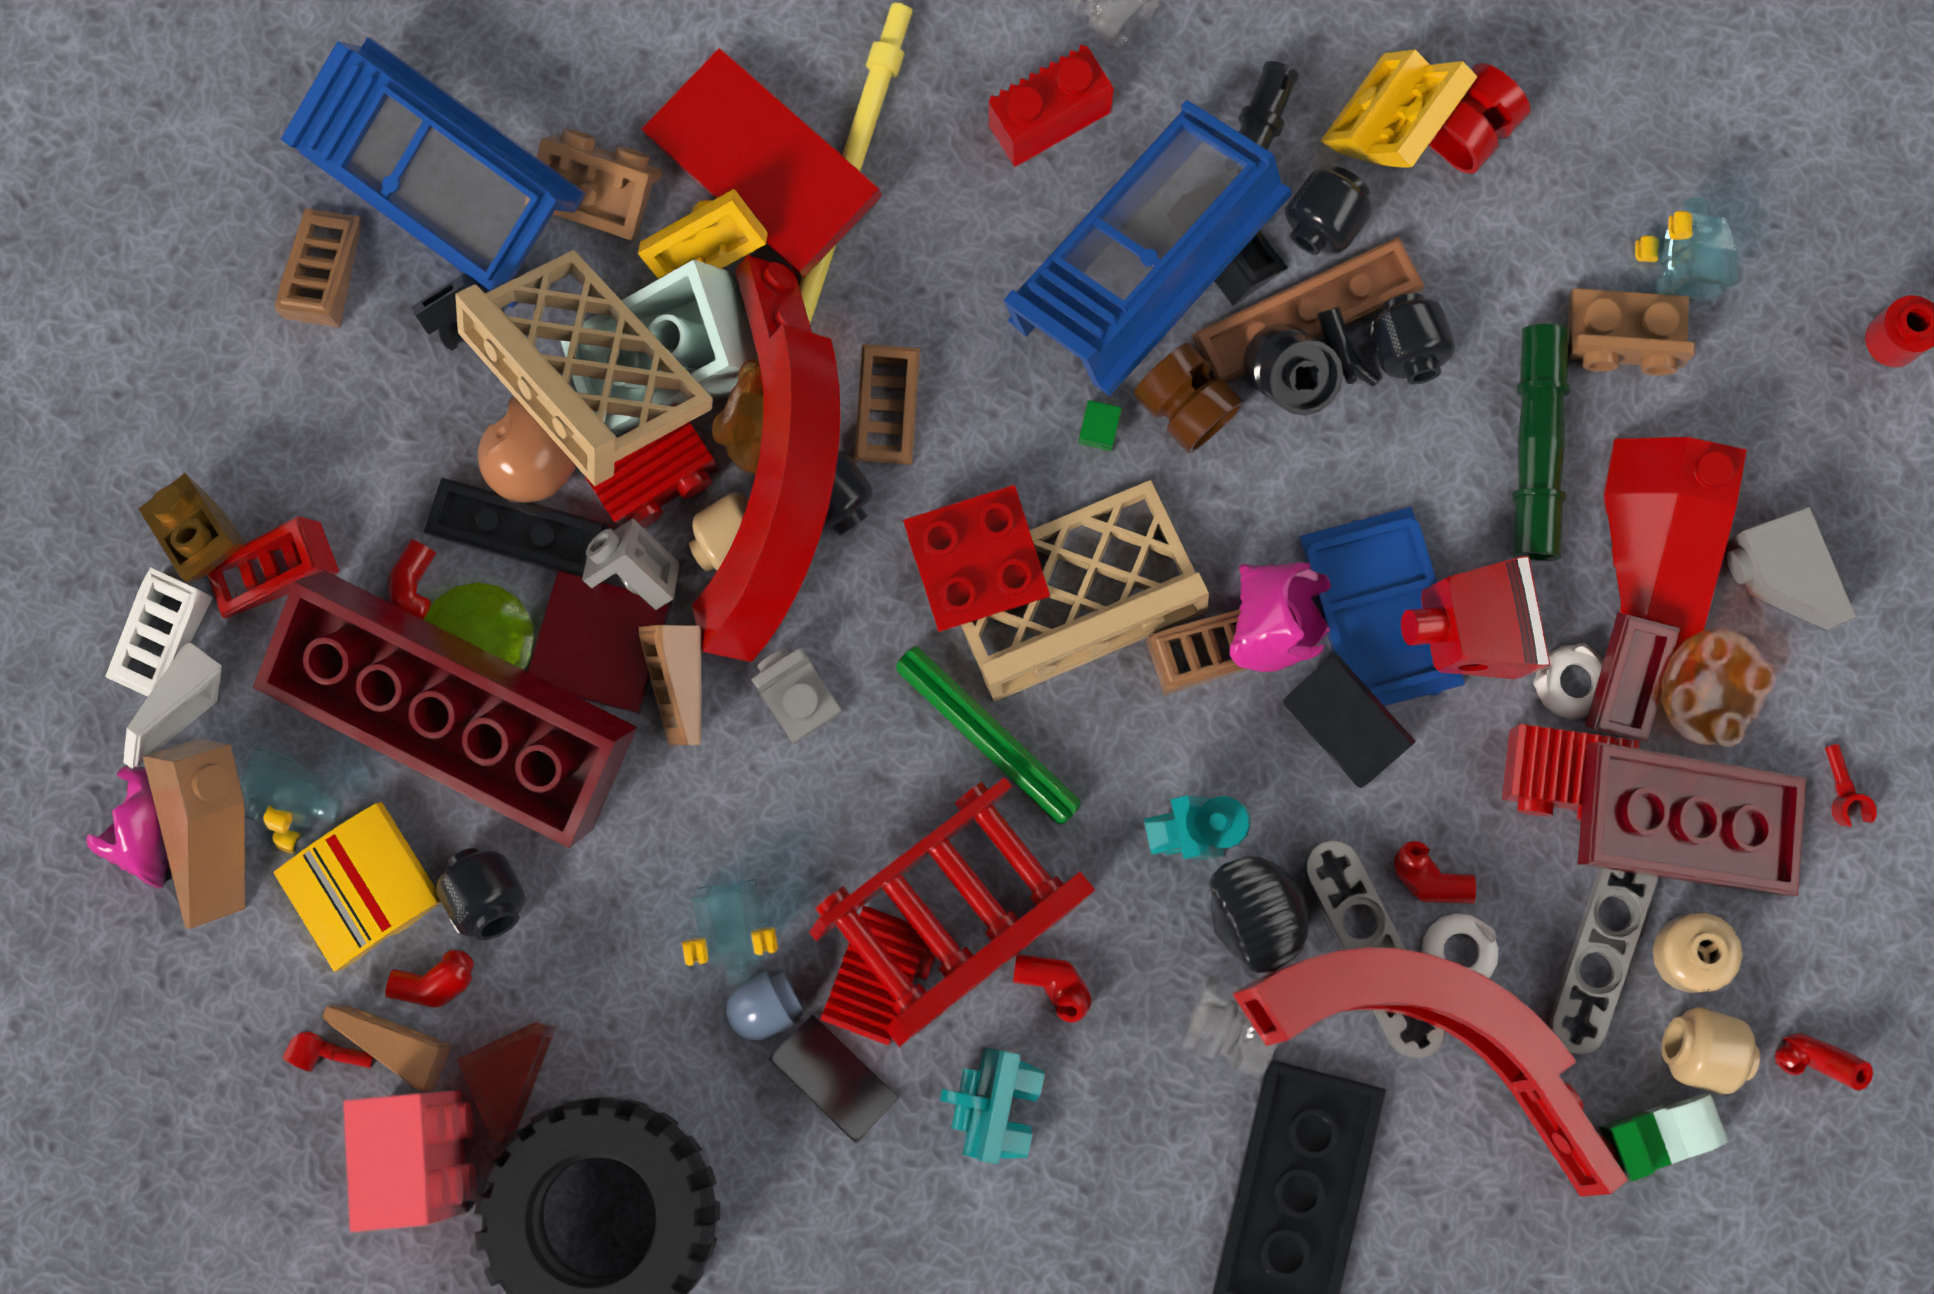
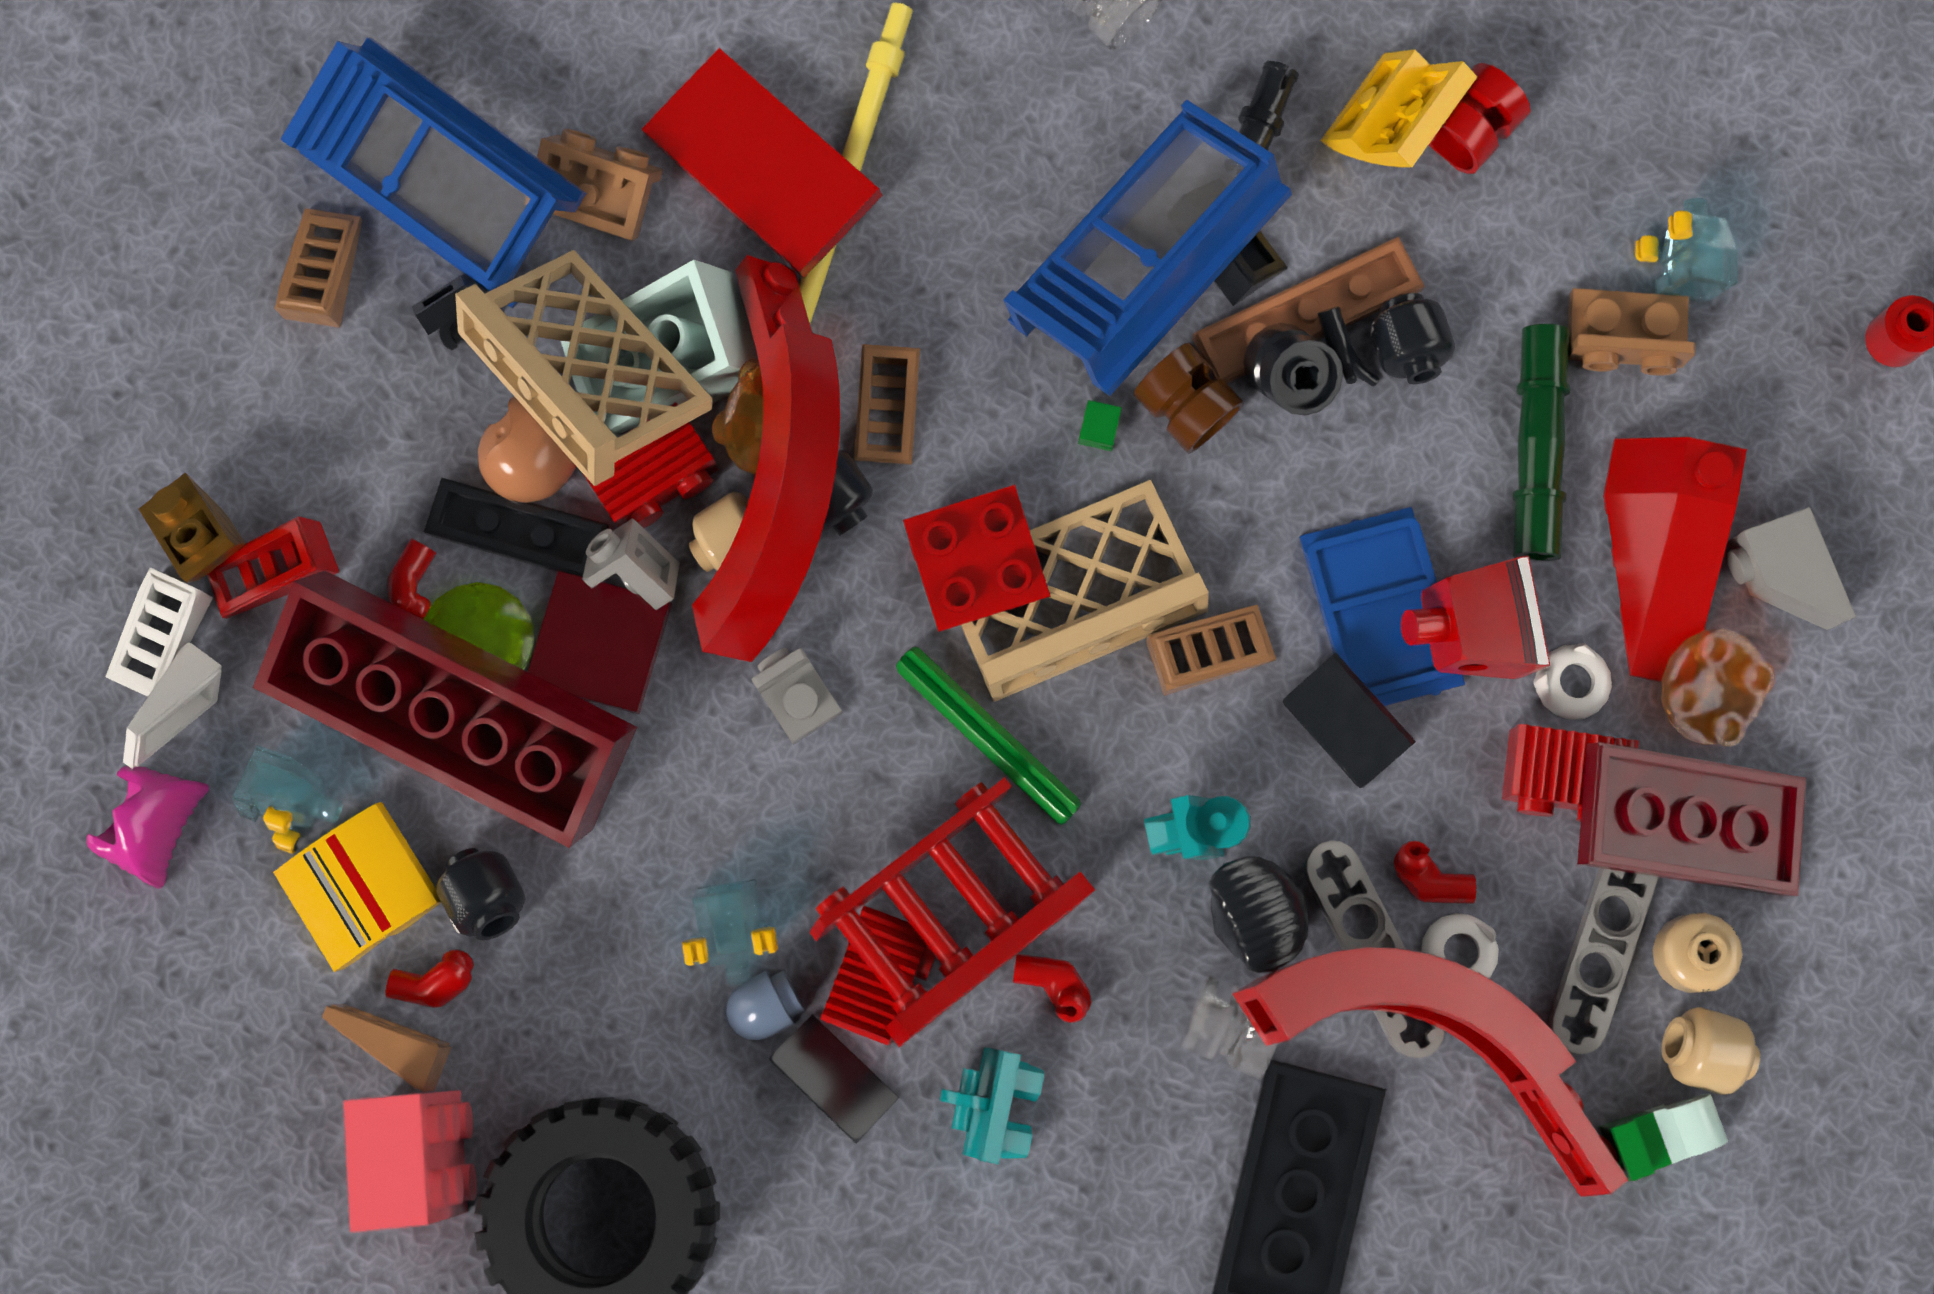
(201, 826): medium nougat slope -> none
(308, 1047): red hand -> none
(505, 1075): clear red slope -> none
(675, 675): medium nougat slope -> none
(712, 233): yellow tile -> none
(1050, 105): red brick -> none
(1278, 616): dark pink hair -> none
(1328, 211): black head -> none
(1632, 677): tile -> none
(1803, 1051): red arm -> none
(1846, 791): red hand -> none

